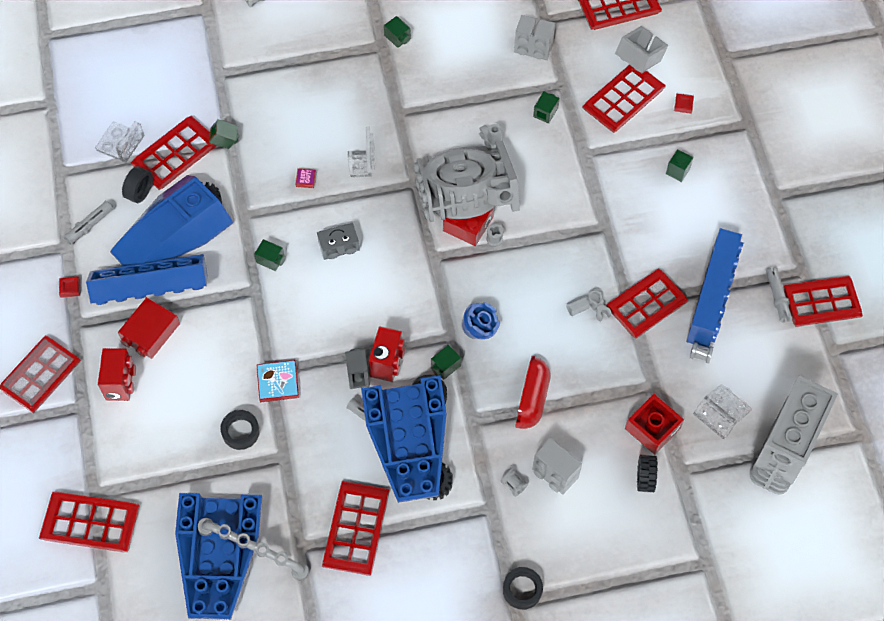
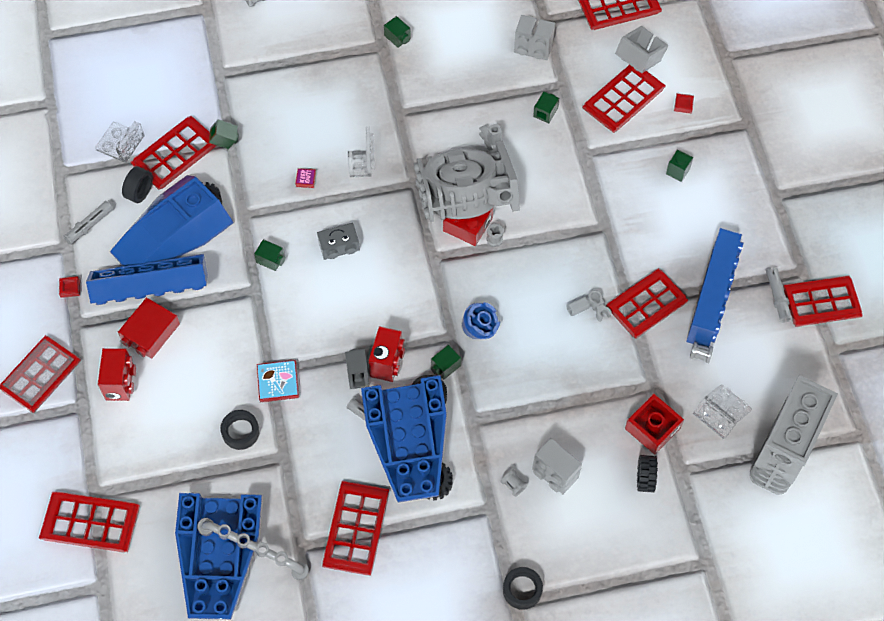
(533, 393): red brick -> none

